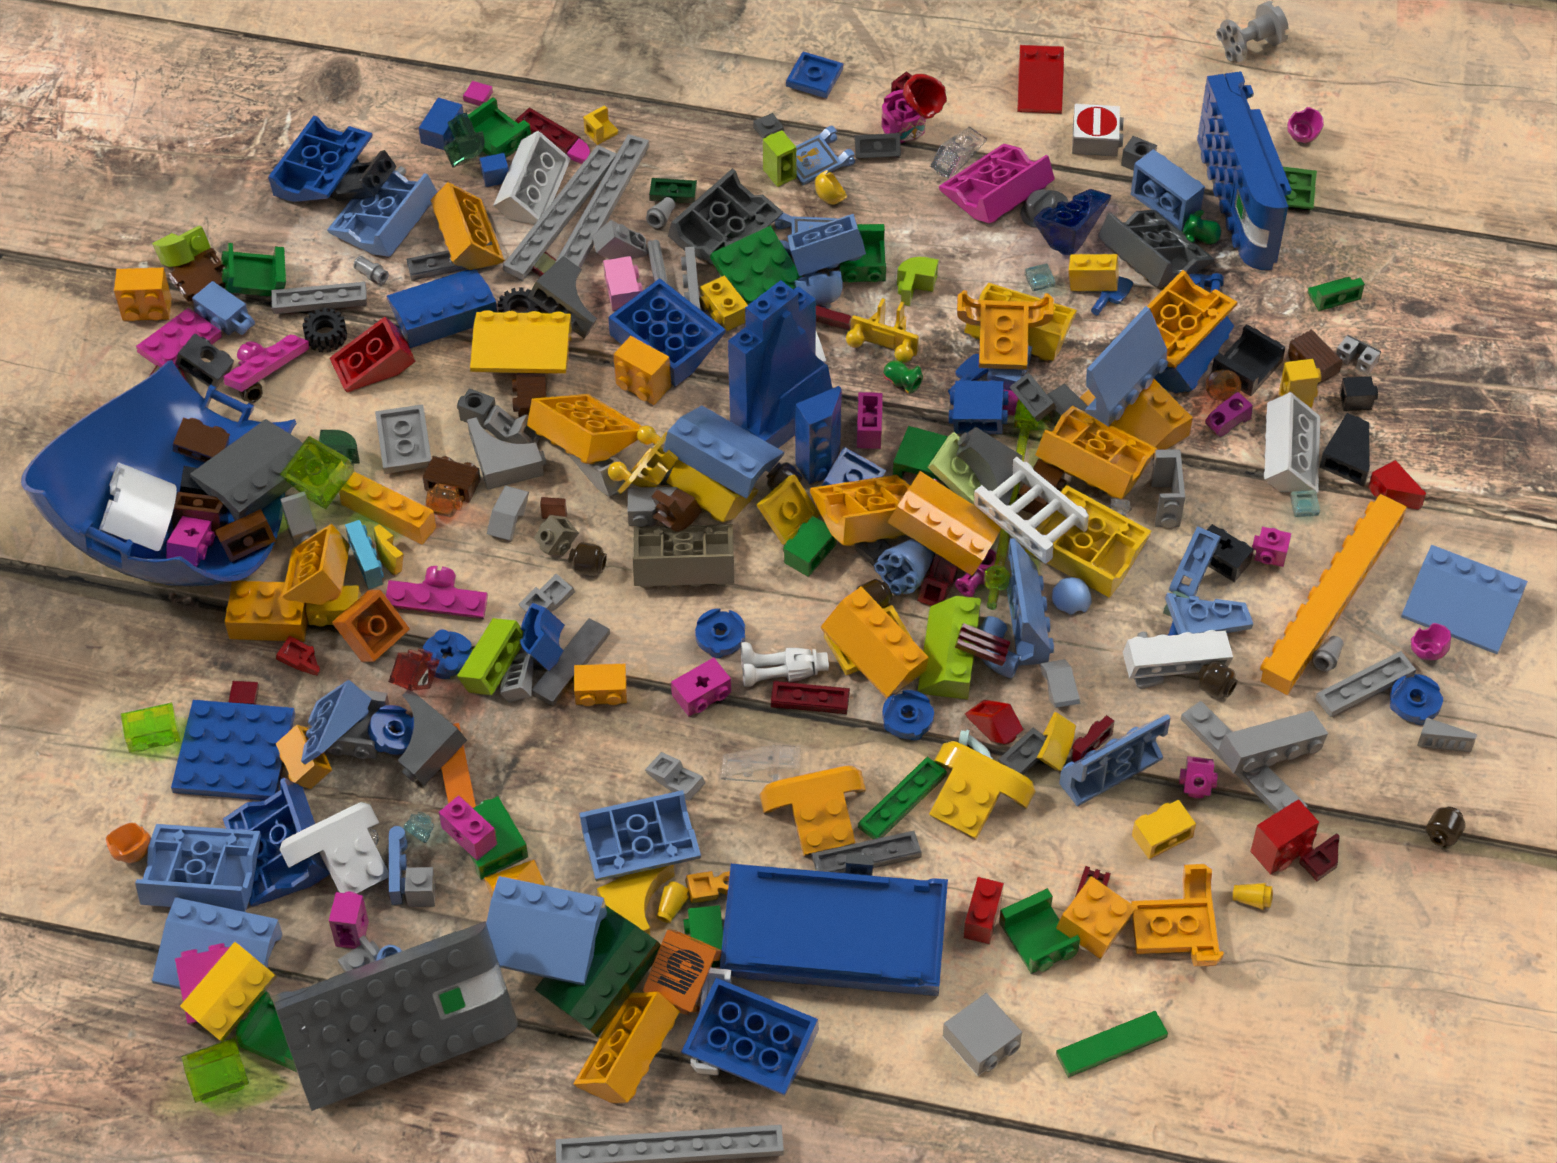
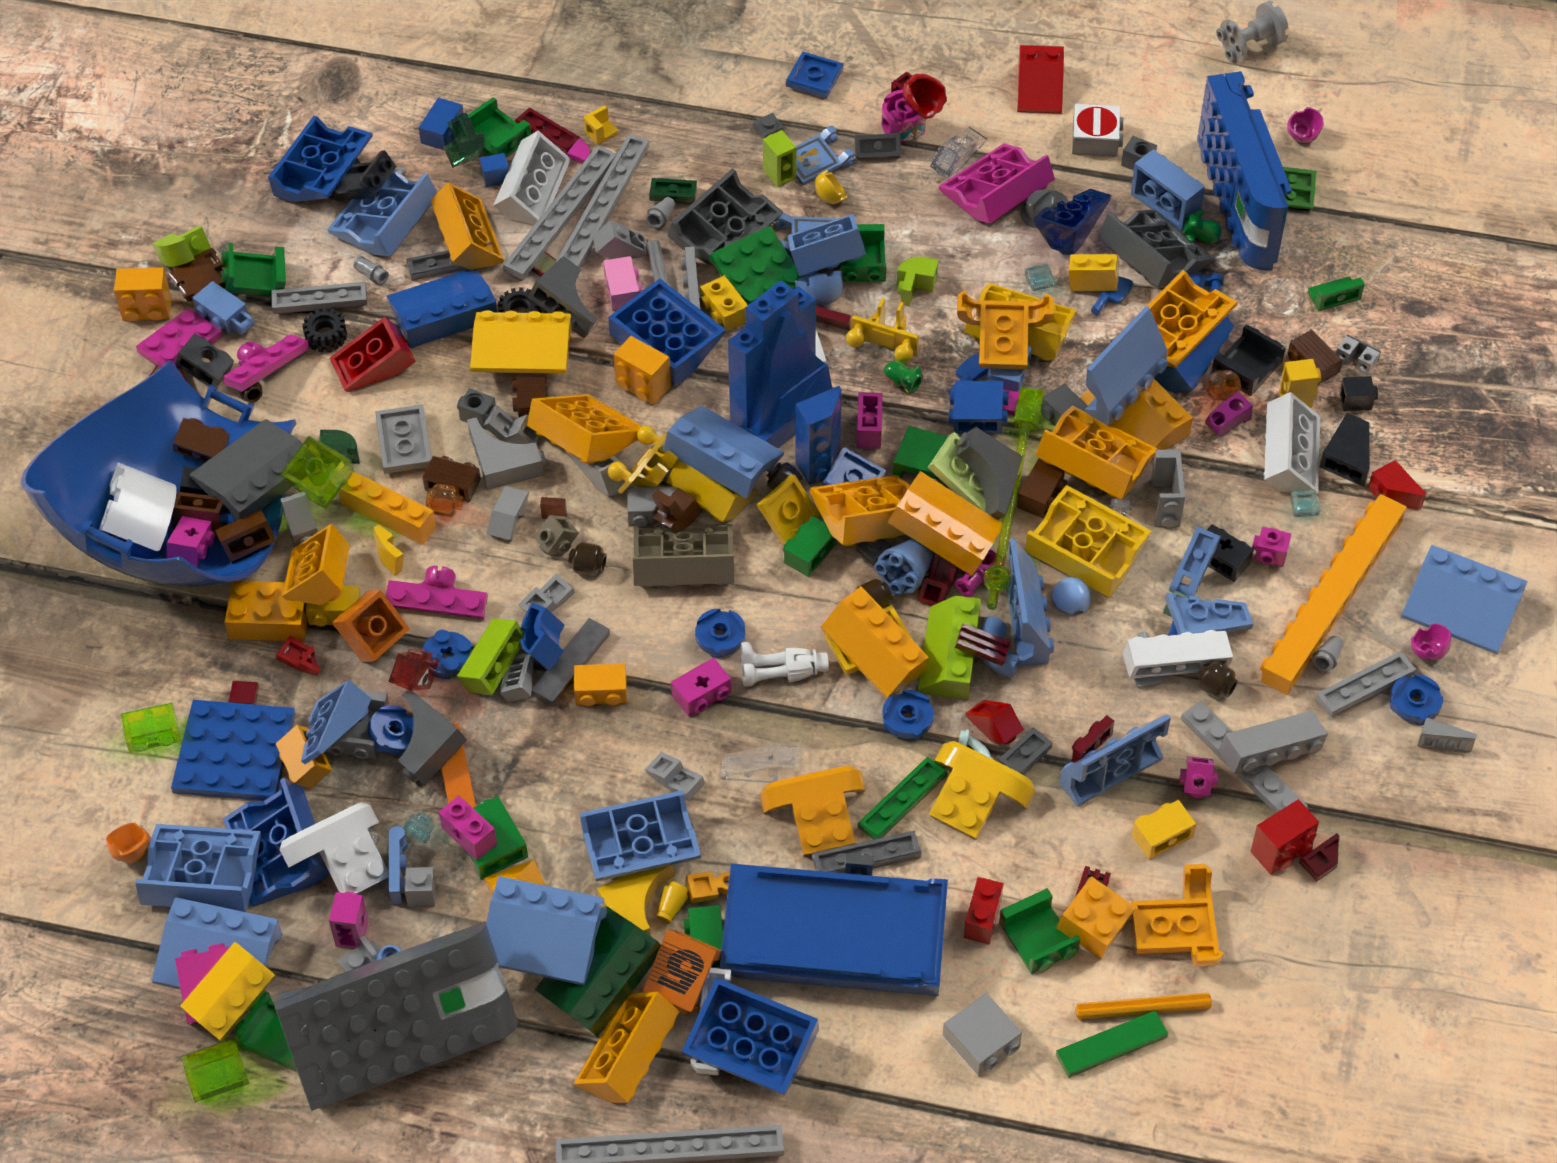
(364, 554): medium azure piece -> none
(477, 93): dark pink tile -> none
(810, 697): dark red tile -> none
(1022, 529): white fence -> none
(1033, 397): dark grey plate -> none
(1058, 743): yellow slope -> none
(1060, 682): light grey slope -> none
(1143, 1006): none -> light orange axle
(1255, 895): yellow cone -> none
(1446, 825): dark brown head -> none

